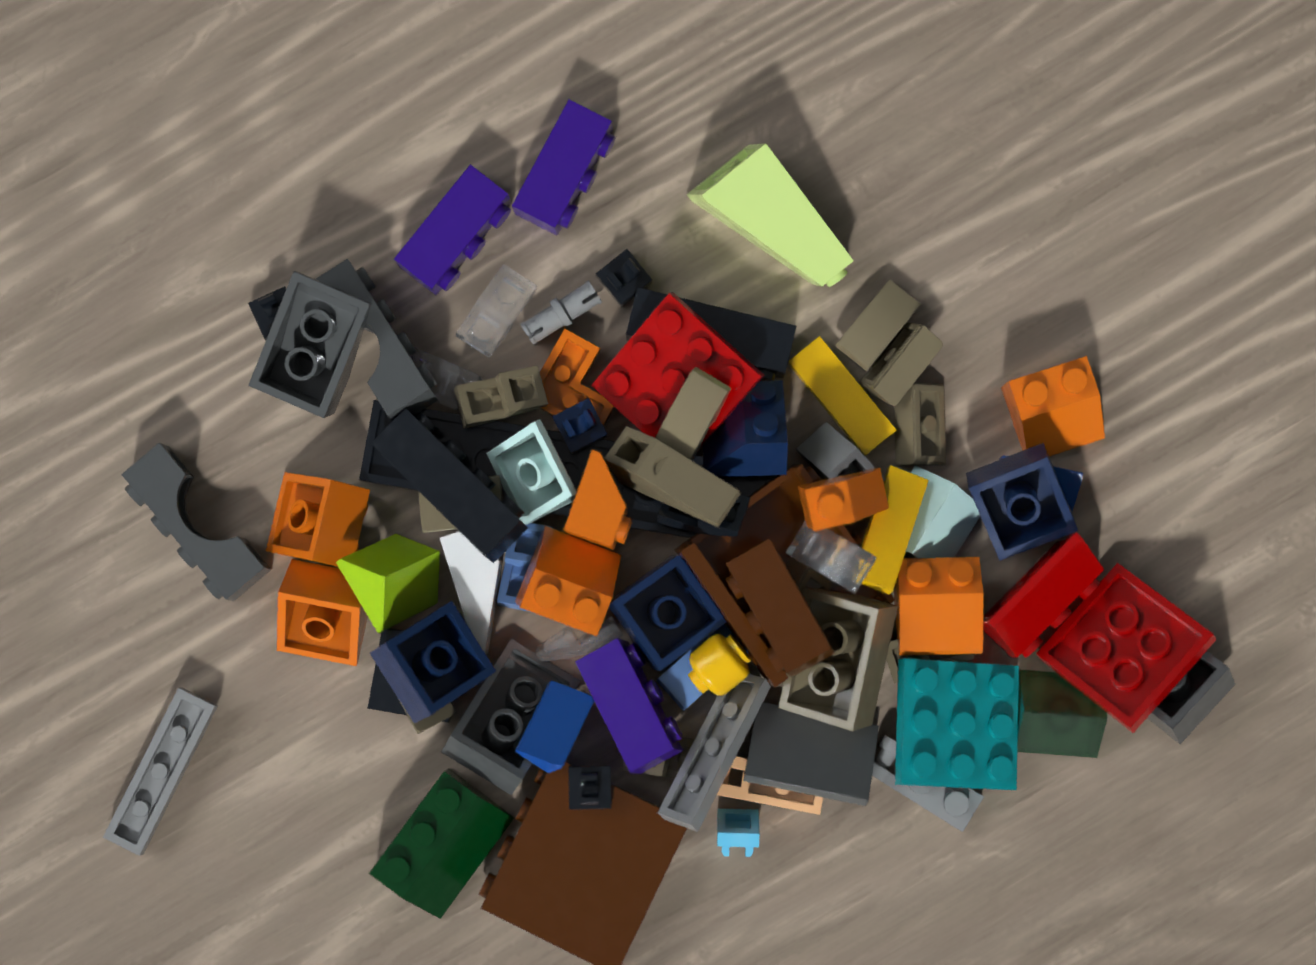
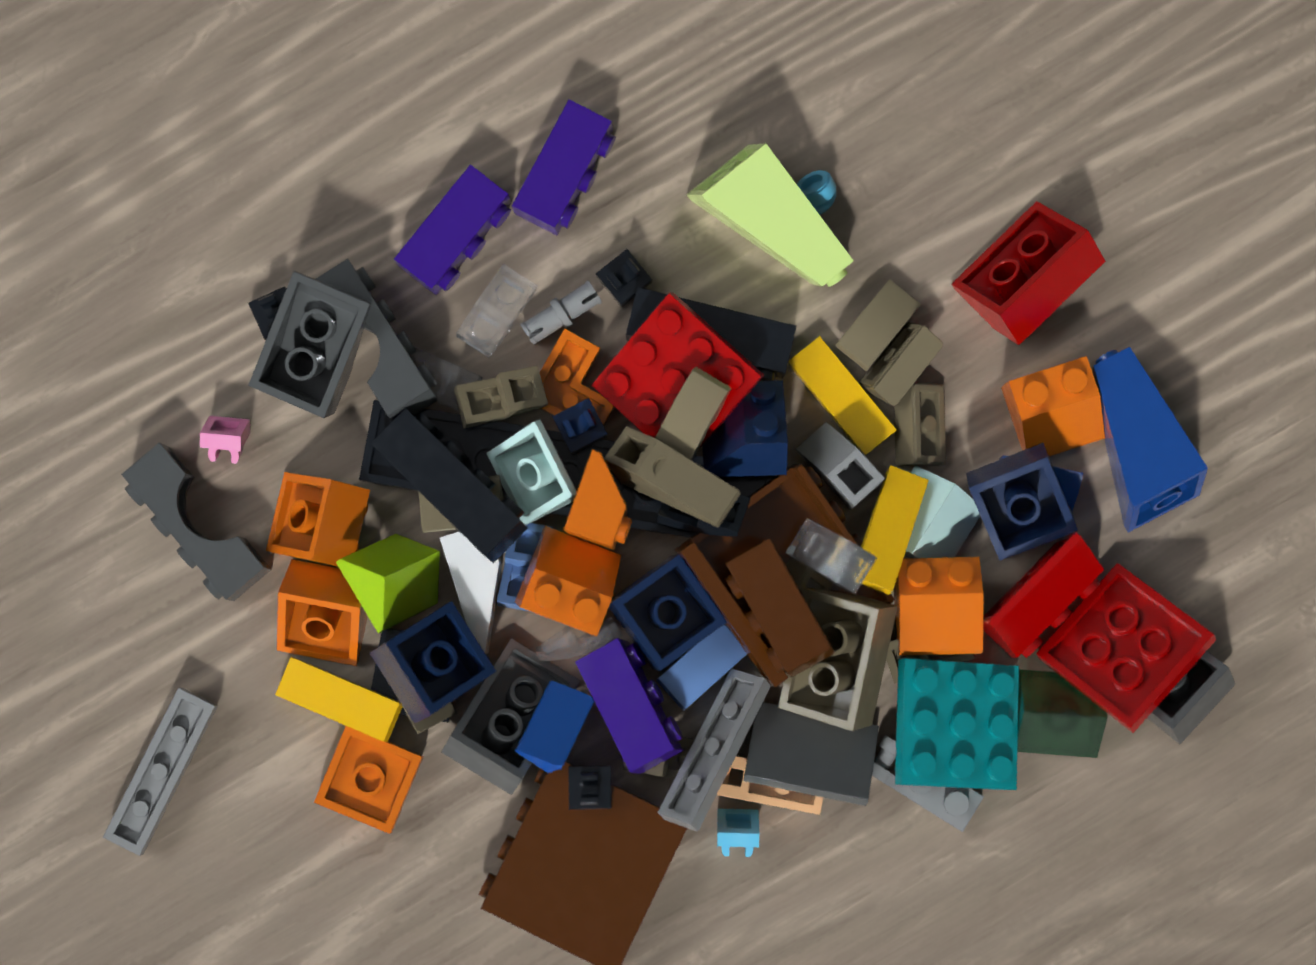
(224, 434): none -> bright pink tile
(339, 699): none -> yellow tile
(368, 779): none -> orange plate
(441, 844): dark green slope -> none
(718, 664): yellow head -> none
(819, 189): none -> medium azure tile
(843, 499): orange slope -> none
(1029, 272): none -> red slope
(1145, 444): none -> blue slope

